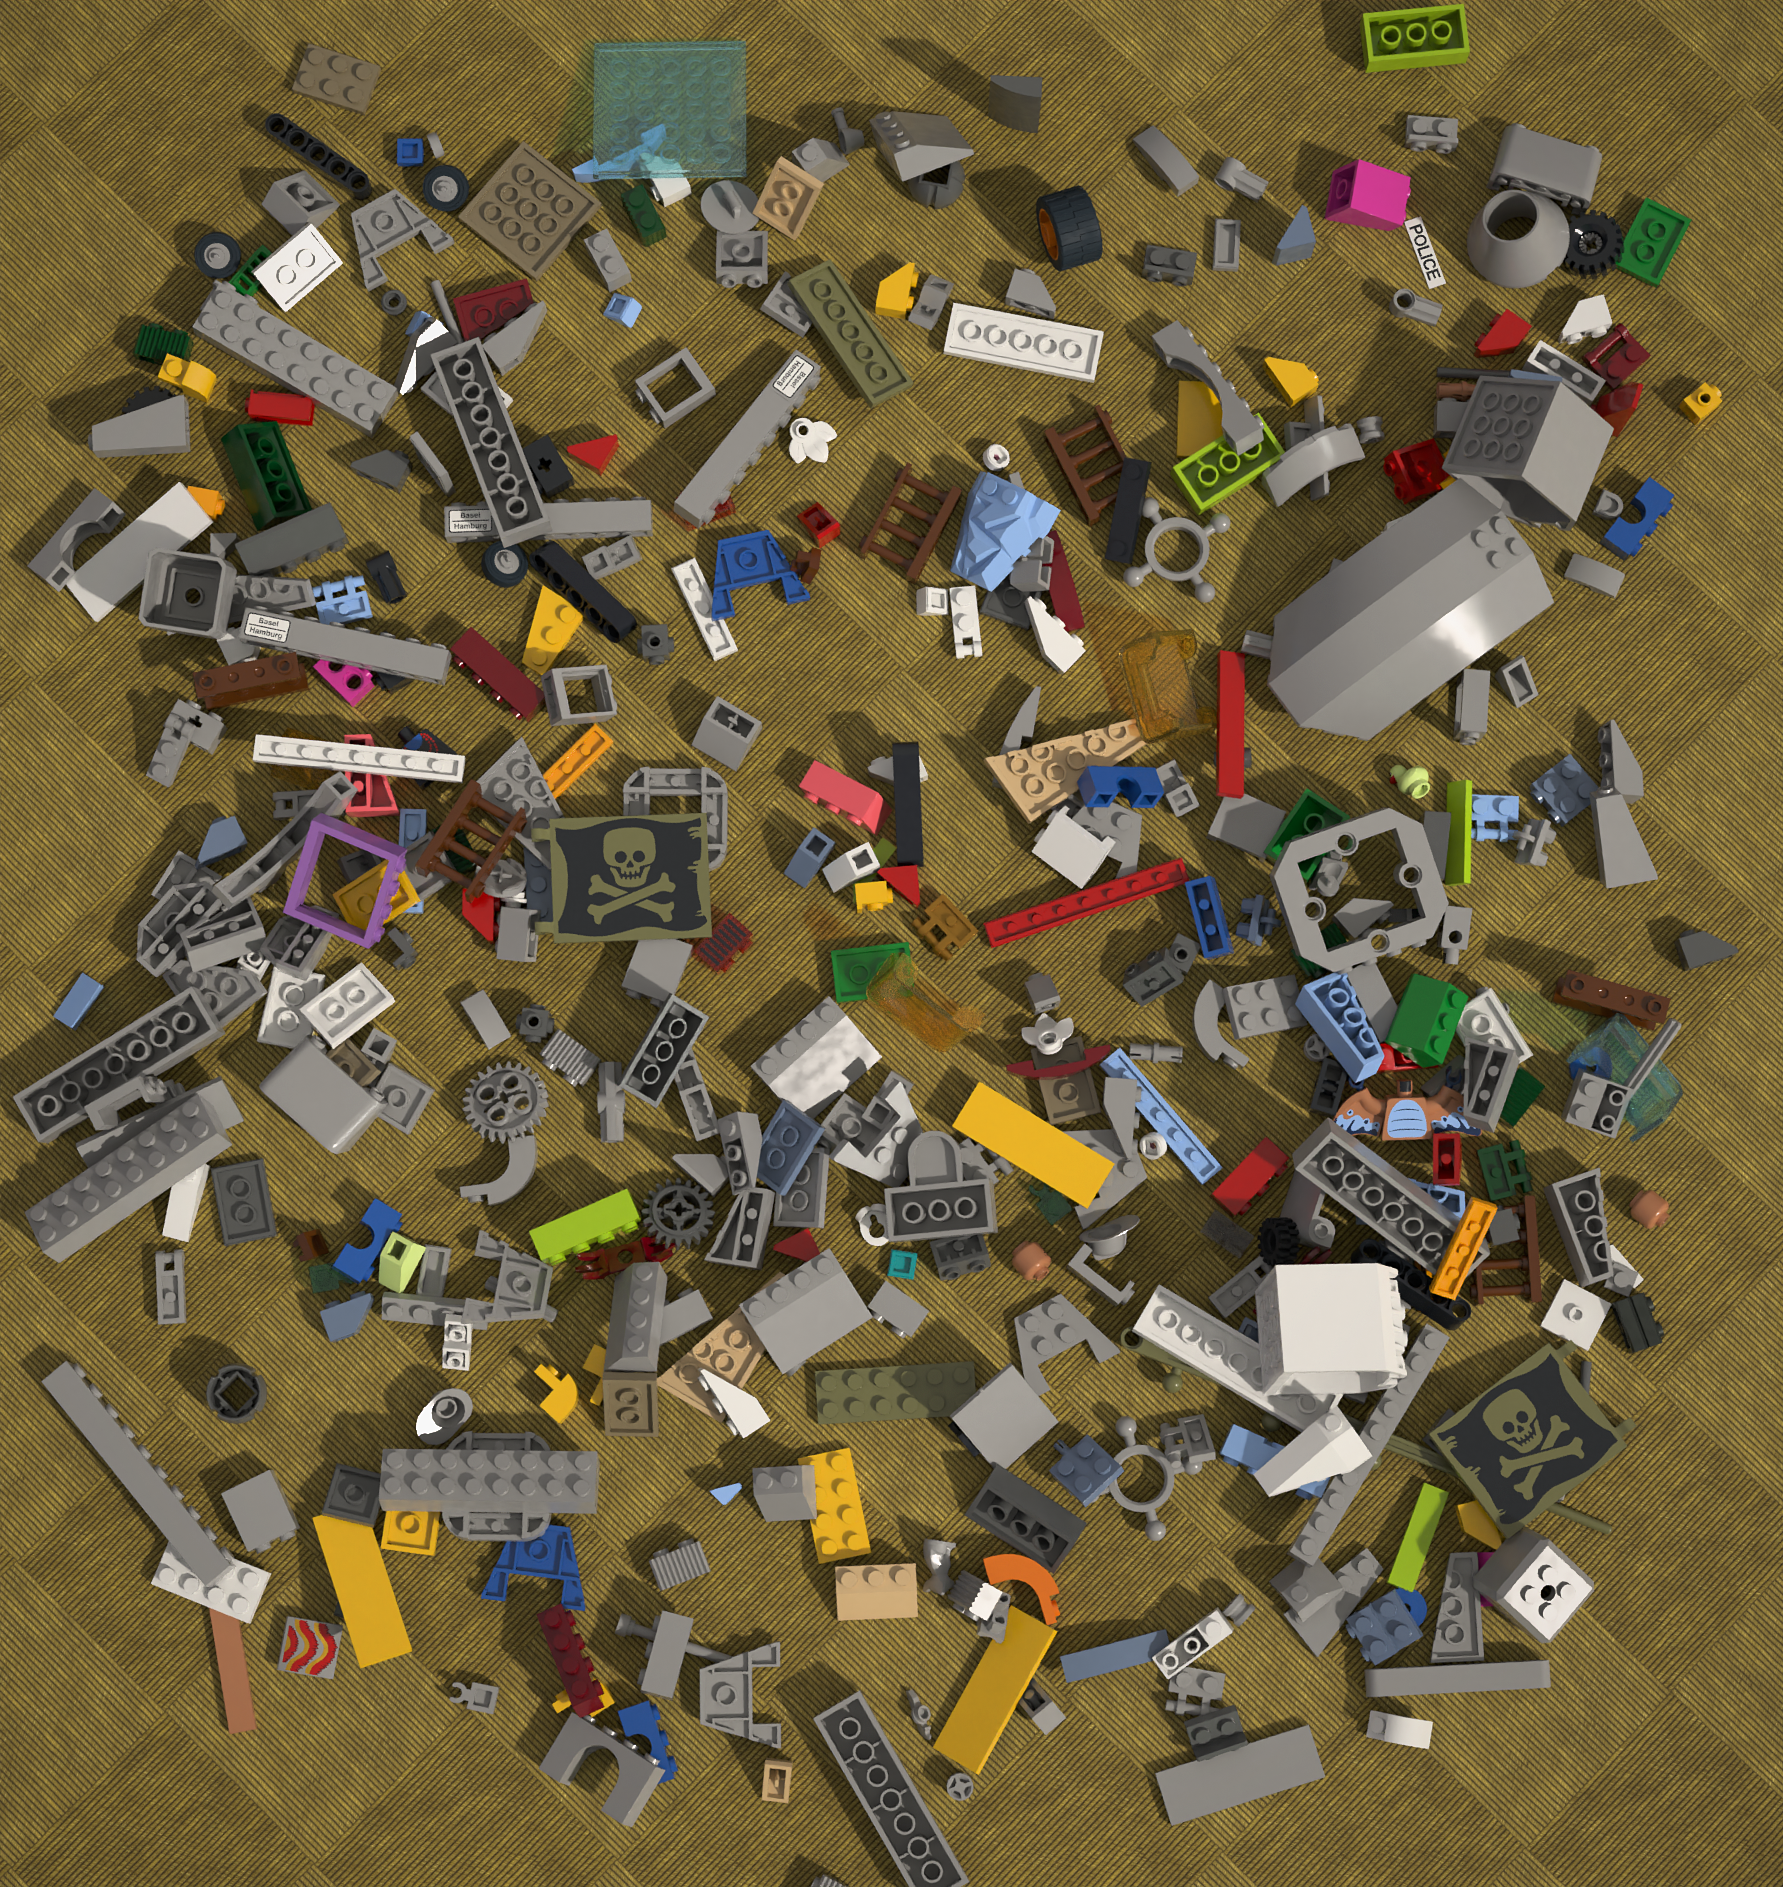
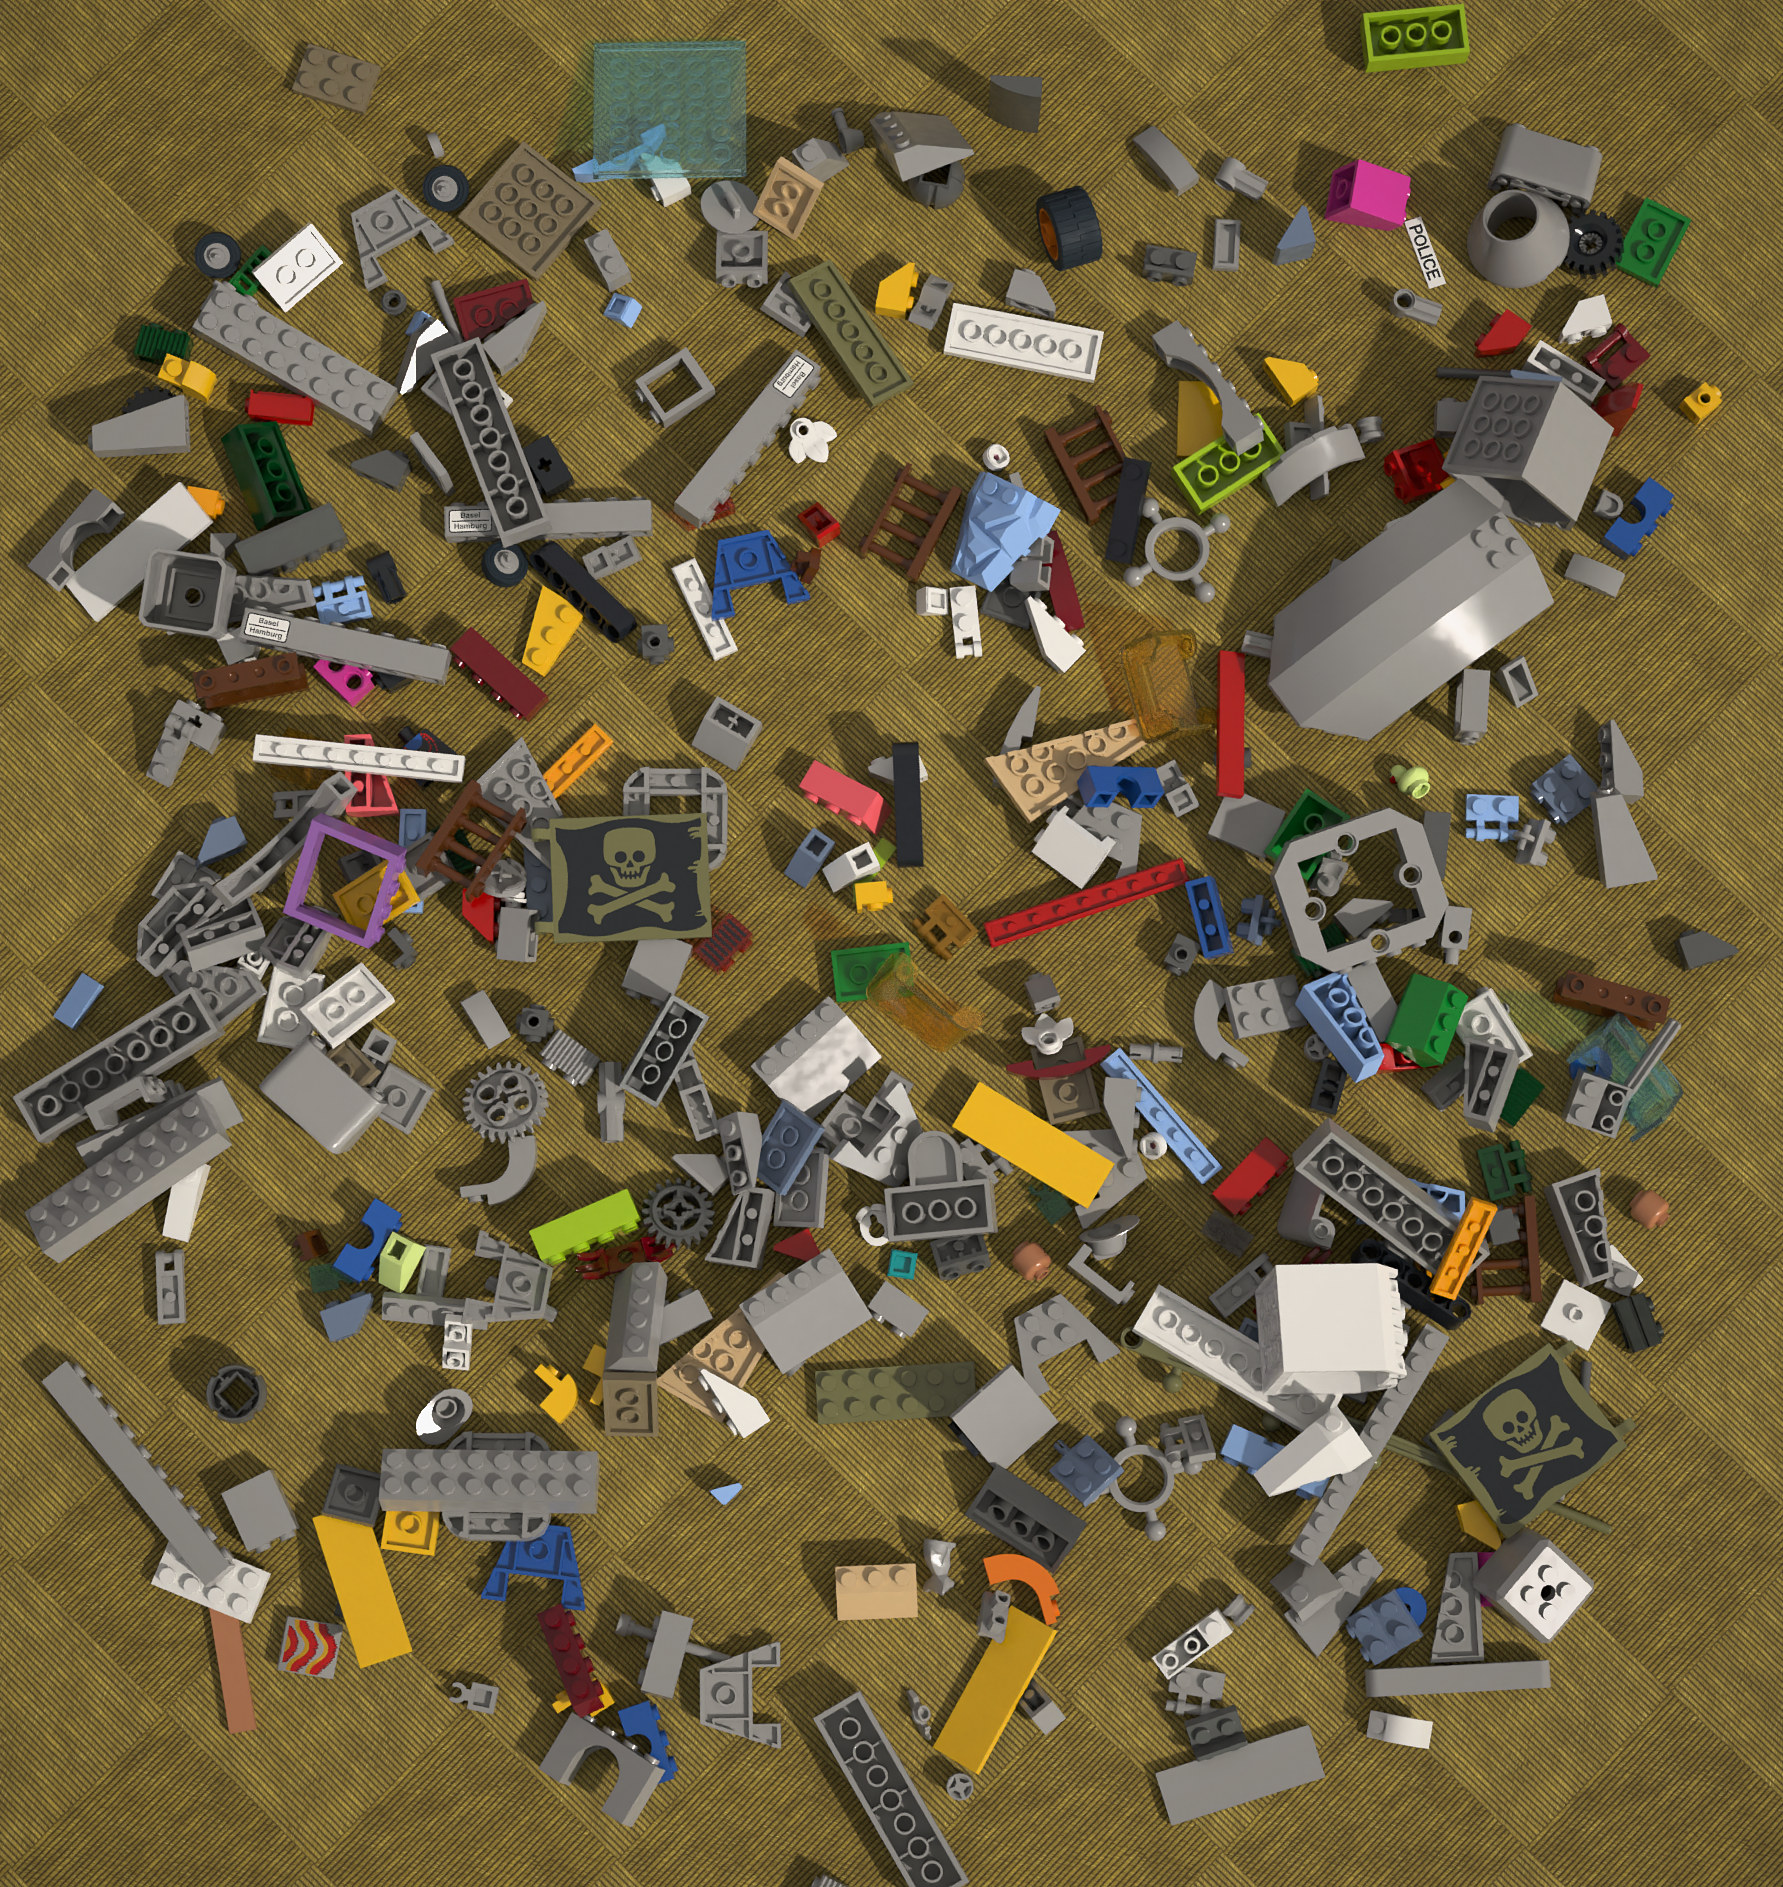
(244, 1202): dark grey tile -> none
(299, 201): light grey slope -> none
(311, 147): black beam -> none
(410, 152): blue plate -> none
(557, 700): light grey window -> none
(595, 453): red slope -> none
(643, 215): dark green brick -> none
(679, 1565): light grey brick -> none
(777, 1780): tan slope -> none
(785, 1492): light grey slope -> none
(840, 1520): yellow plate -> none
(903, 881): red slope -> none
(974, 1596): light grey brick -> none
(1113, 1656): sand blue slope -> none
(1151, 977): dark grey bracket -> none
(1278, 1241): black tyre -> none
(1404, 1114): torso -> none
(1417, 1537): lime tile -> none
(1431, 134): light grey bracket -> none
(1447, 1159): red slope -> none
(1455, 390): nougat pin -> none
(1459, 843): lime tile -> none

